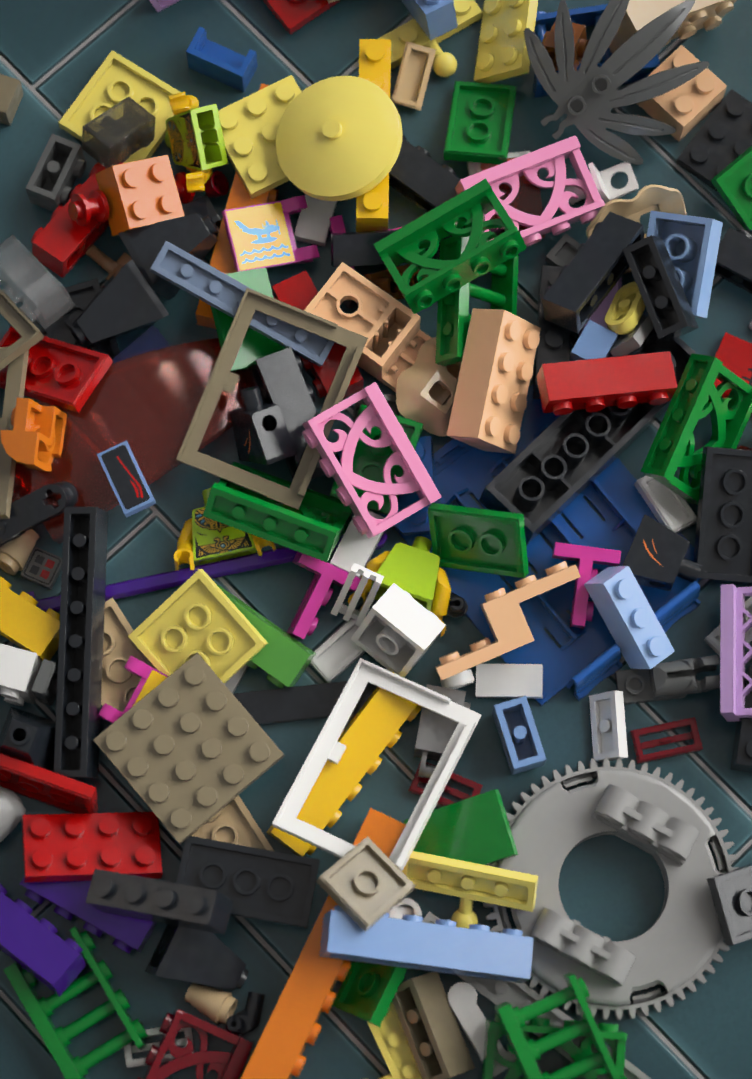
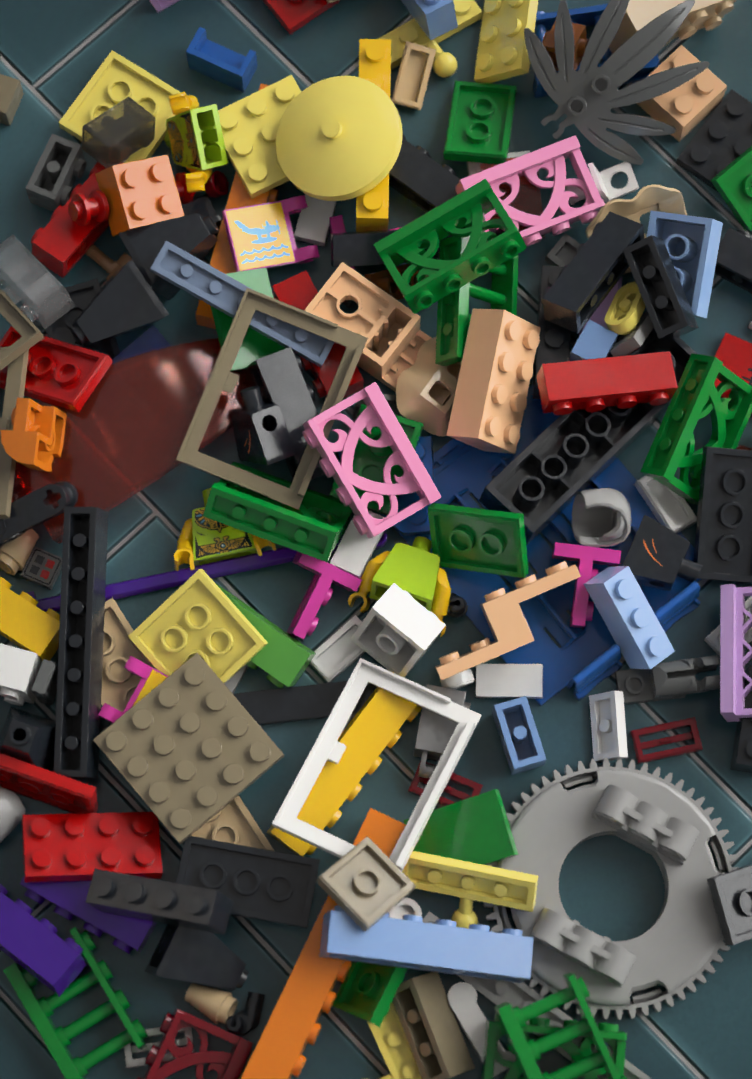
(126, 479): black slope -> none
(349, 611): white tile -> none
(601, 517): none -> light grey piece

